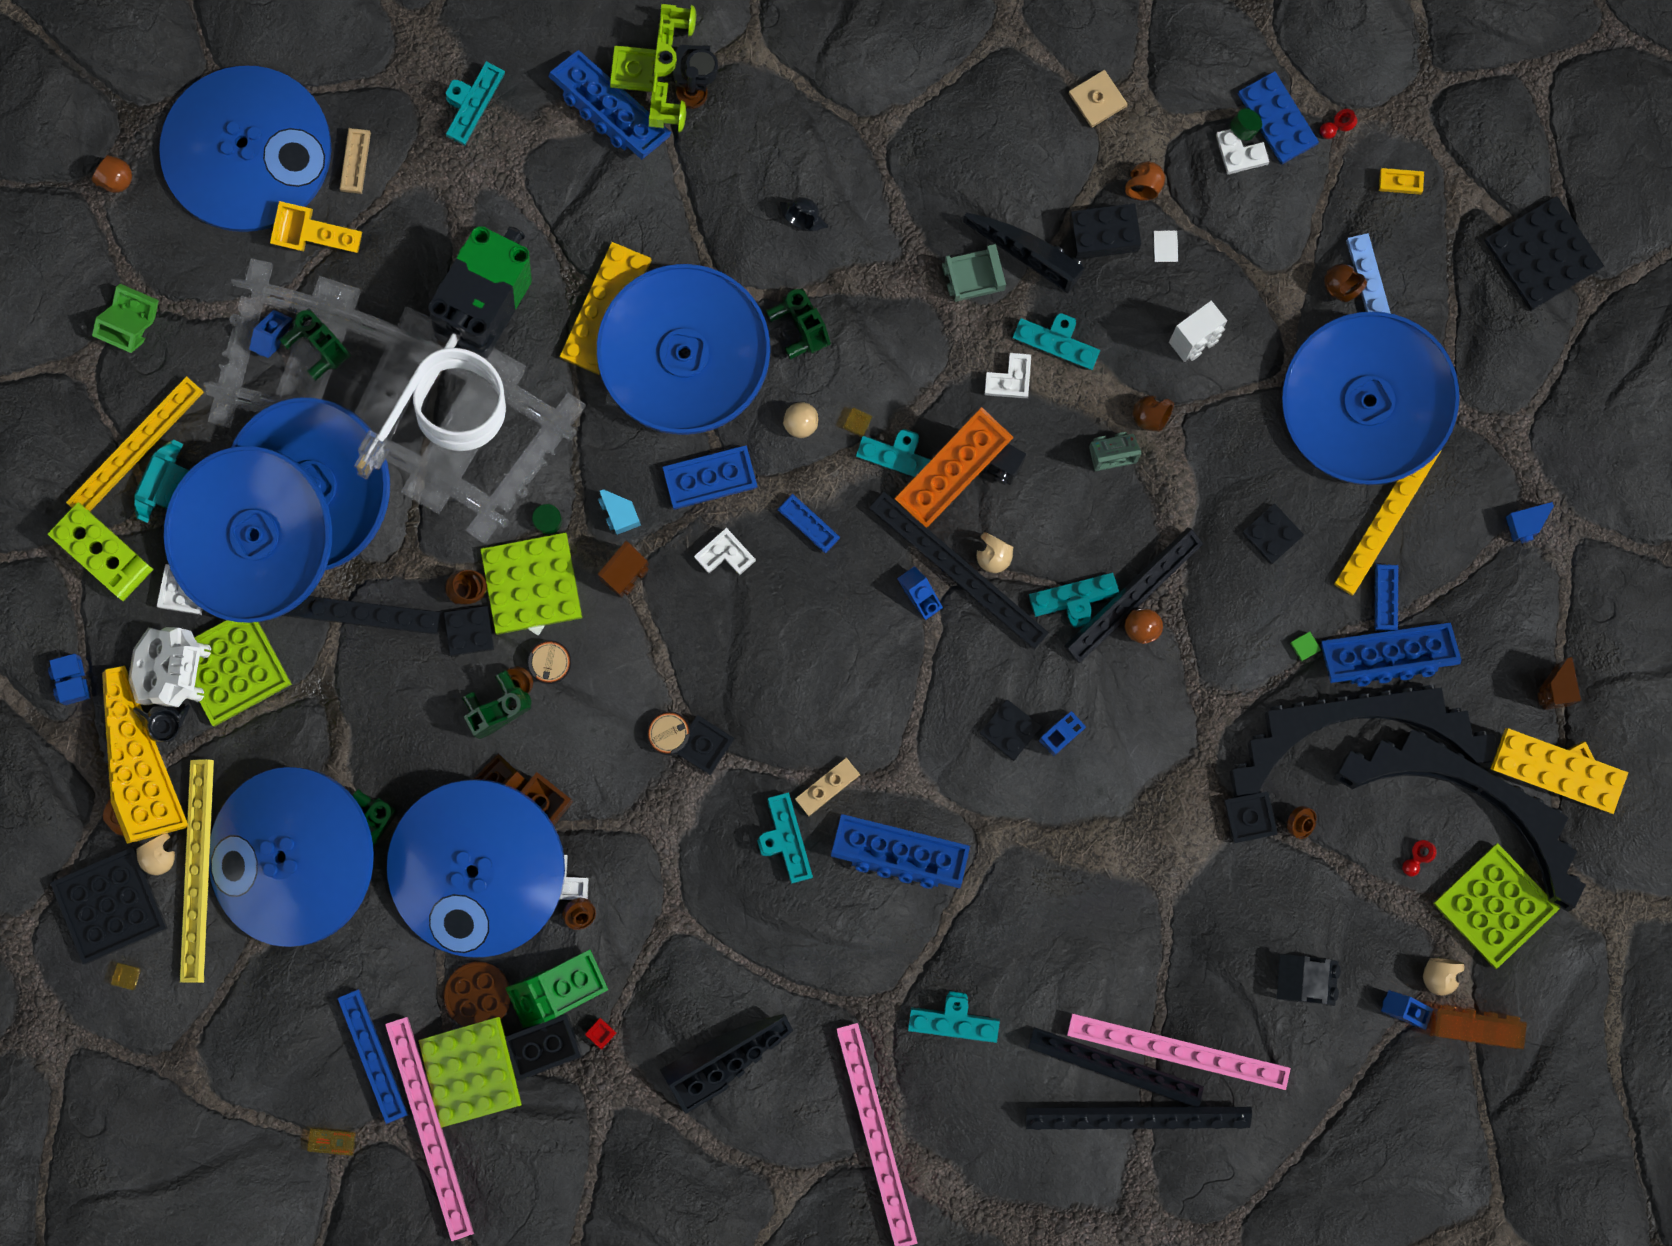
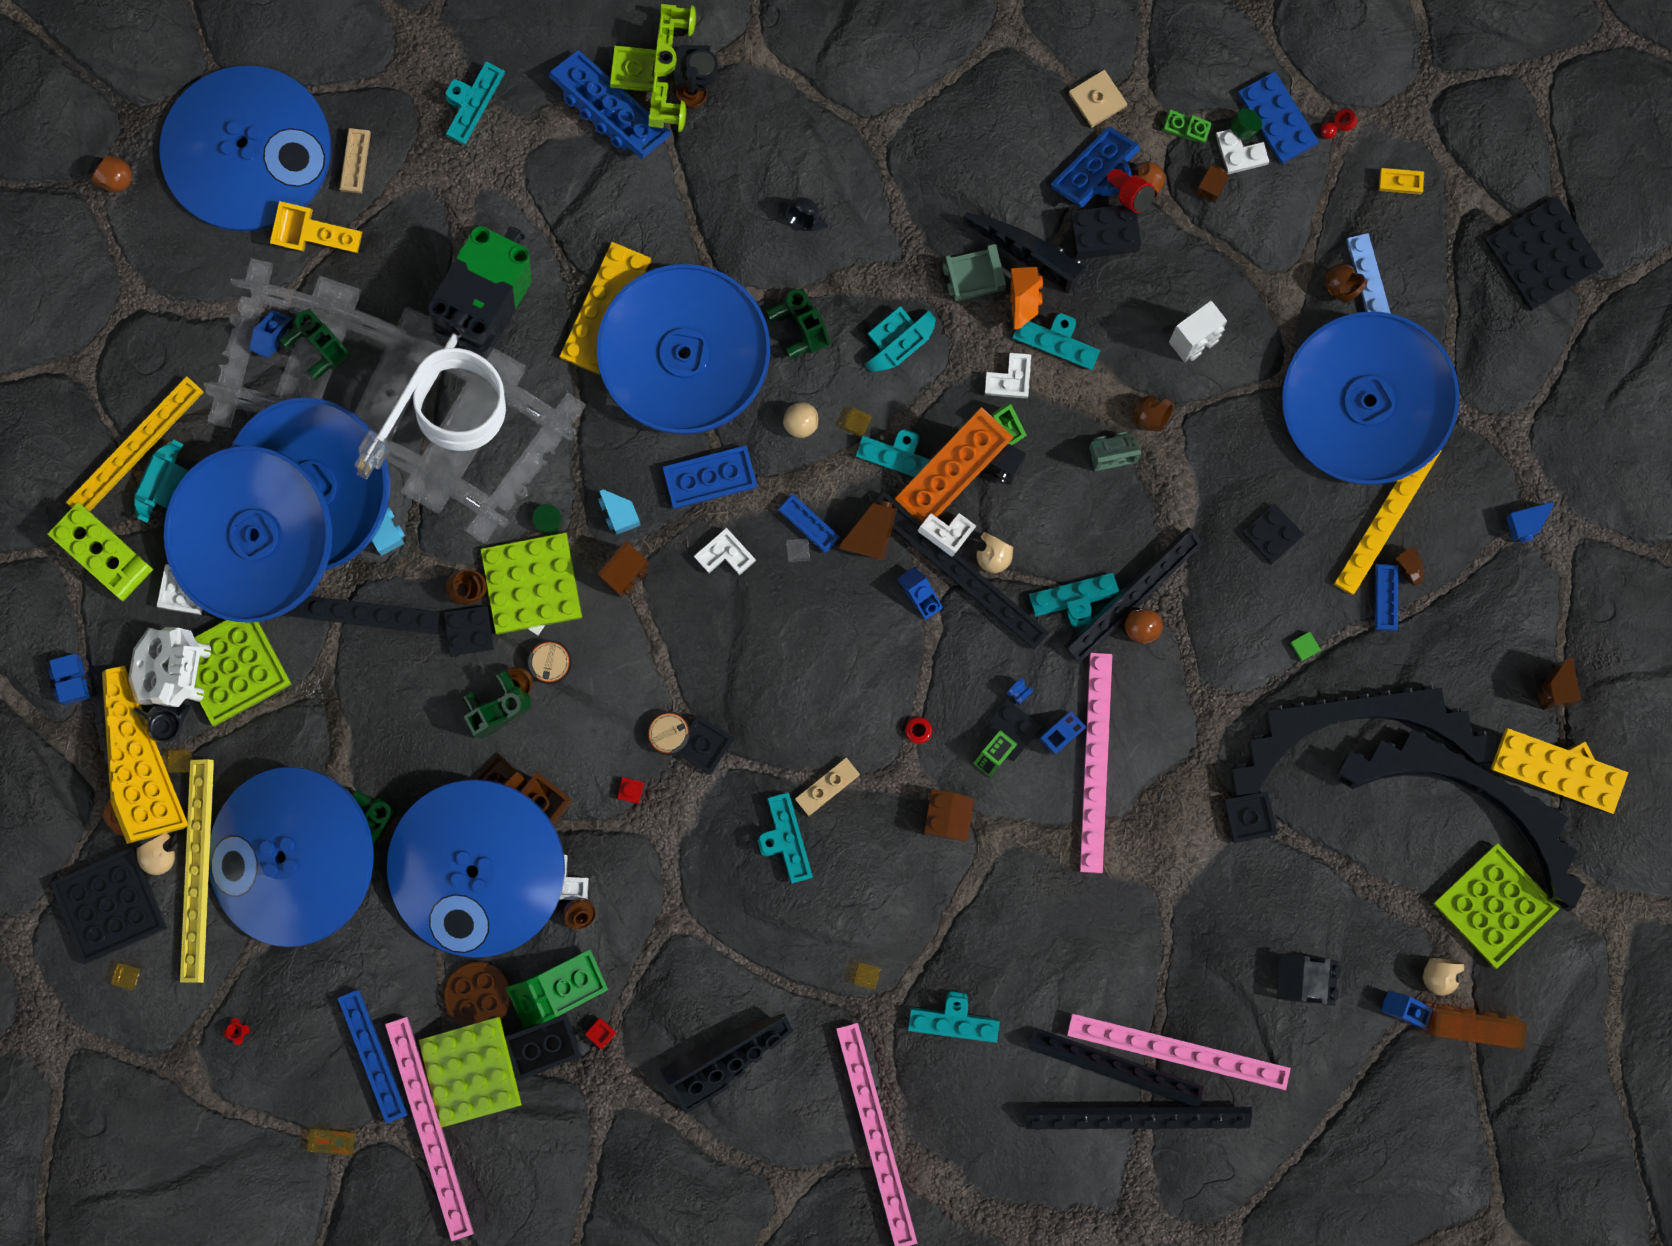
(126, 319): bright green piece -> none
(179, 761): none -> clear yellow tile
(230, 1031): none -> red plate
(388, 535): none -> medium azure slope
(630, 790): none -> red plate
(798, 550): none -> clear slope
(867, 976): none -> clear yellow tile
(872, 531): none -> reddish brown slope
(898, 338): none -> teal plate
(900, 853): blue plate -> none
(925, 723): none -> red piece
(947, 537): none -> white plate
(948, 815): none -> reddish brown slope
(995, 753): none -> slope
(1008, 419): none -> bright green slope
(1019, 691): none -> blue wheel
(1025, 294): none -> orange slope
(1096, 763): none -> bright pink plate
(1105, 171): none -> blue plate
(1165, 246): white sticker -> none
(1186, 127): none -> bright green slope
(1213, 183): none -> reddish brown brick
(1301, 822): reddish brown plate -> none
(1391, 654): blue plate -> none
(1410, 566): none -> reddish brown rock
(1412, 866): red plate -> none

